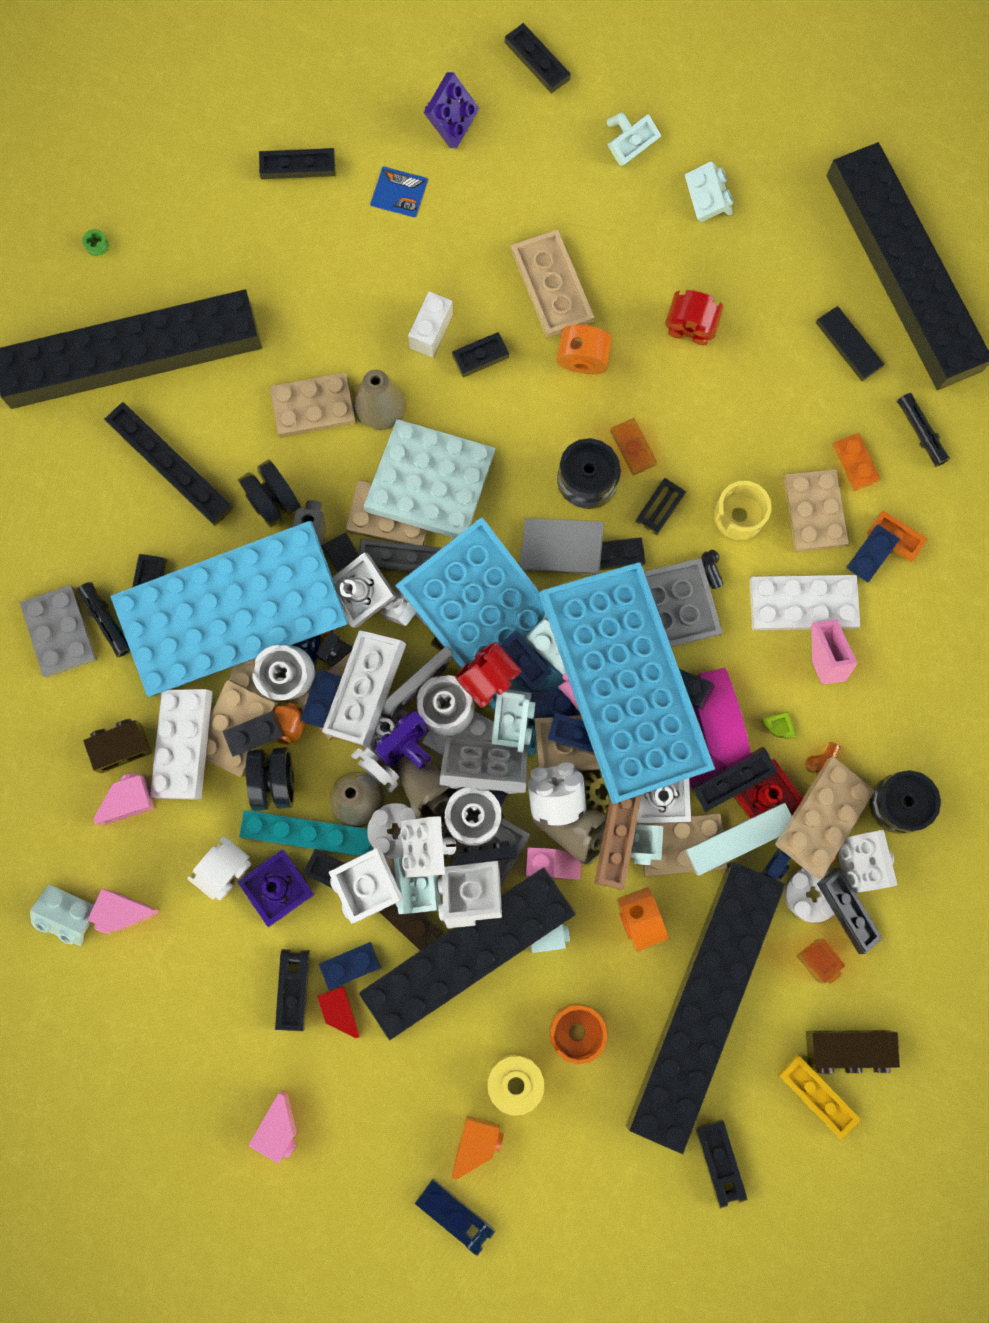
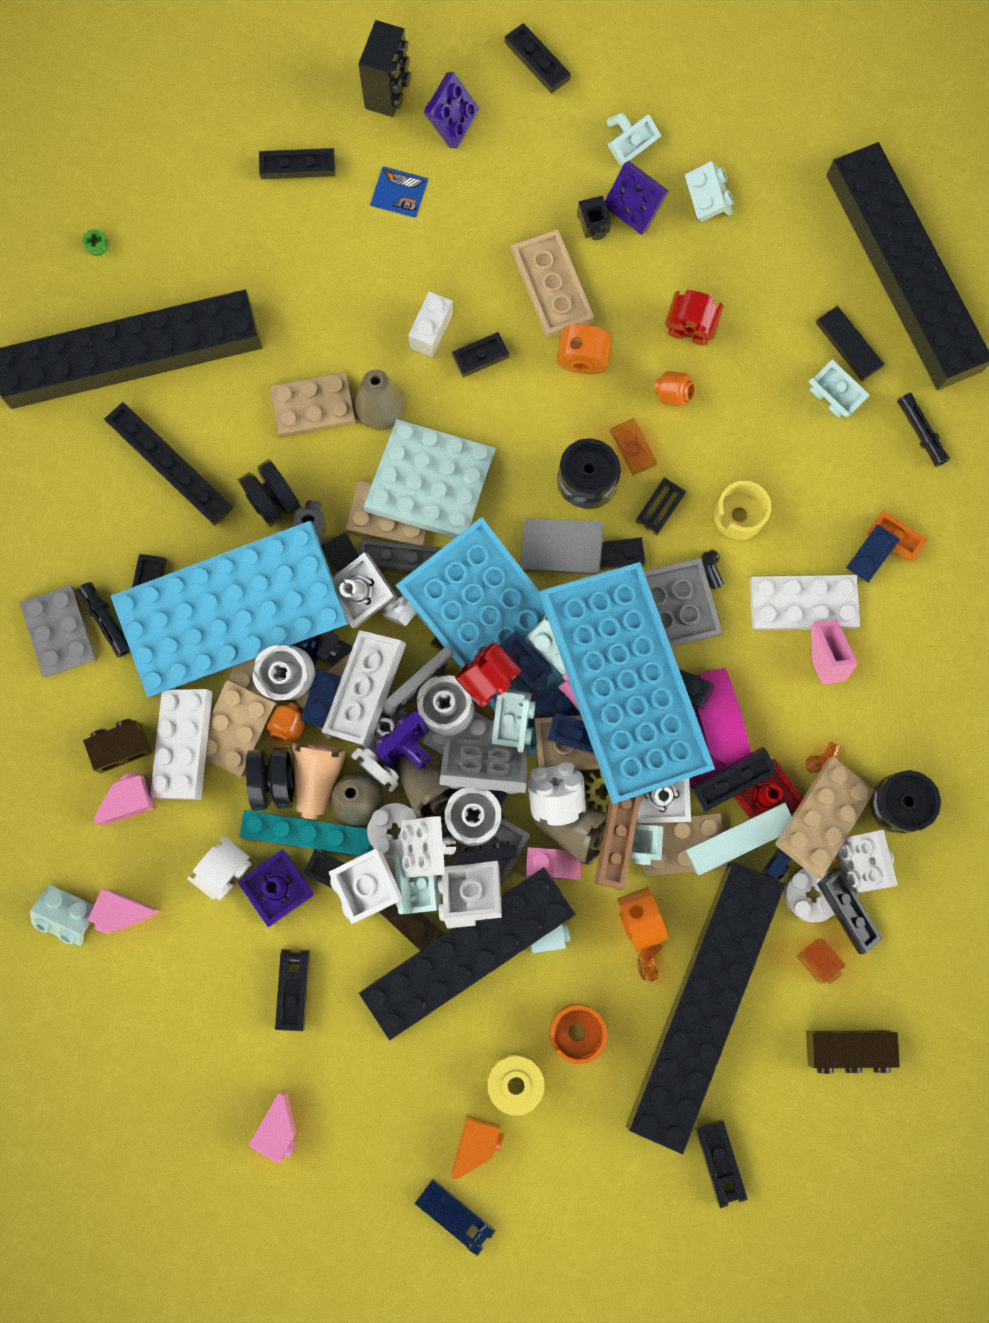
(253, 733): black plate -> none
(315, 776): none -> light nougat cone
(338, 1011): red tile -> none
(349, 966): dark blue plate -> none
(384, 68): none -> black brick
(594, 217): none -> black brick
(646, 963): none -> clear orange arm
(648, 193): none -> dark purple plate
(675, 388): none -> orange head
(780, 725): lime tile -> none
(815, 510): tan plate -> none
(819, 1097): yellow plate -> none
(838, 389): none -> light aqua bracket
(856, 461): orange plate -> none

